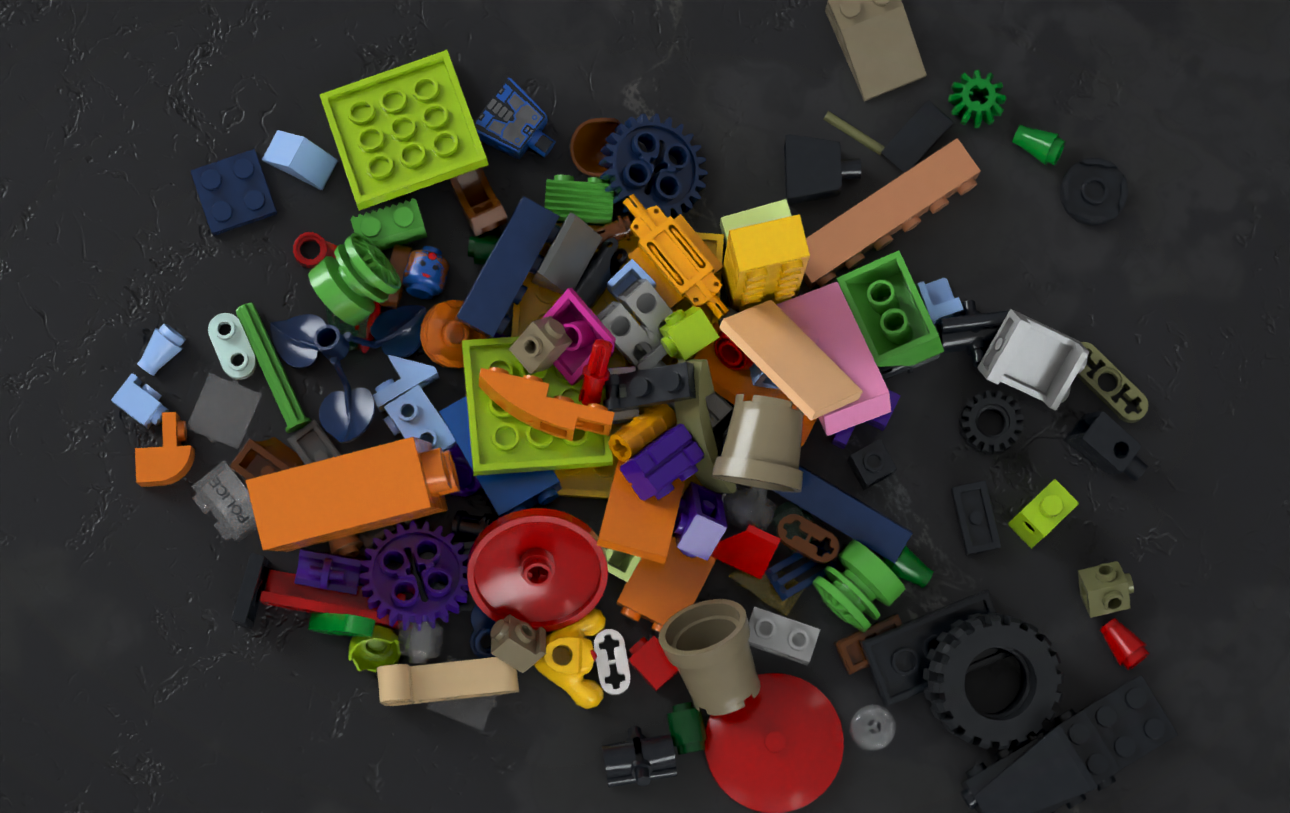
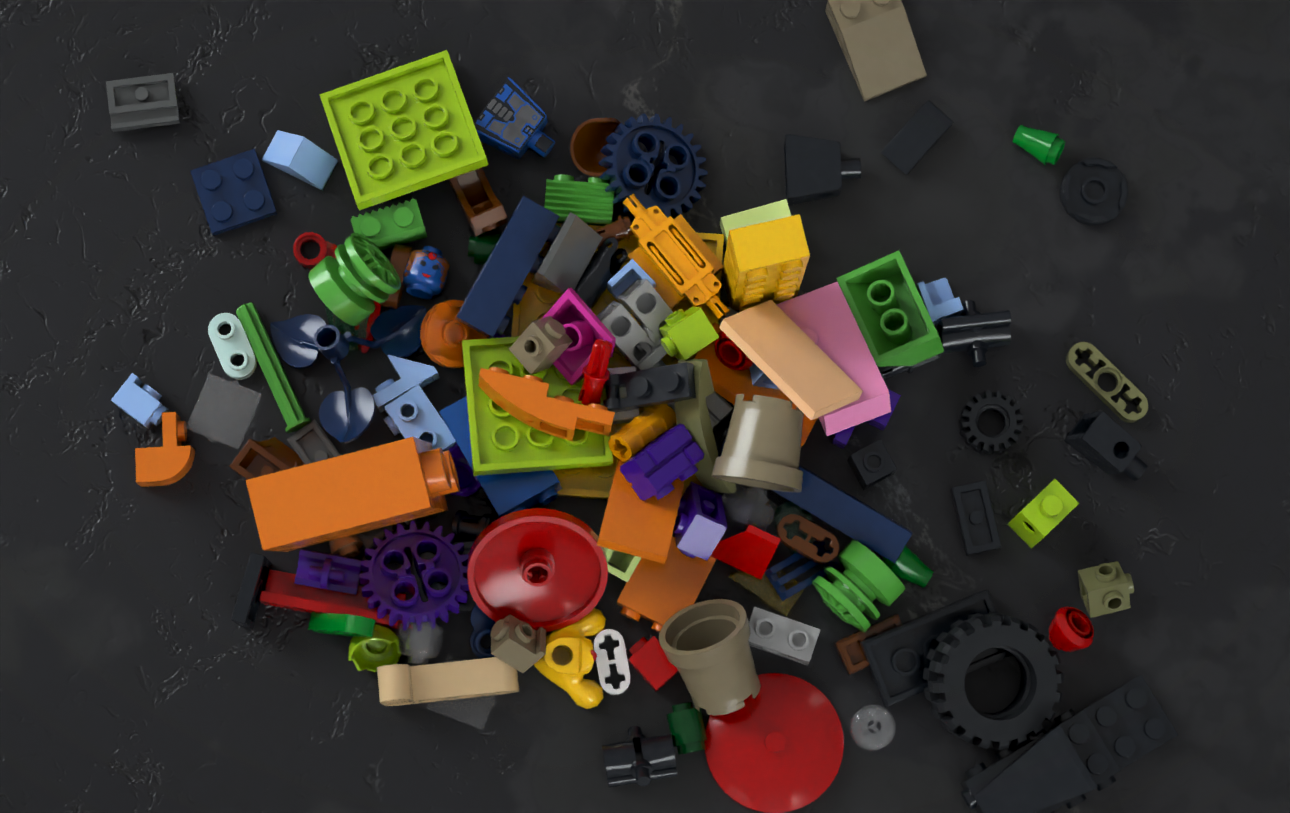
(143, 102): none -> dark grey plate
(161, 348): light blue cone -> none
(228, 501): clear brick -> none
(854, 133): olive piece -> none
(888, 211): nougat brick -> none
(975, 110): green gear -> none
(1034, 359): light grey panel -> none
(1071, 630): none -> red cone
(1124, 644): red cone -> none

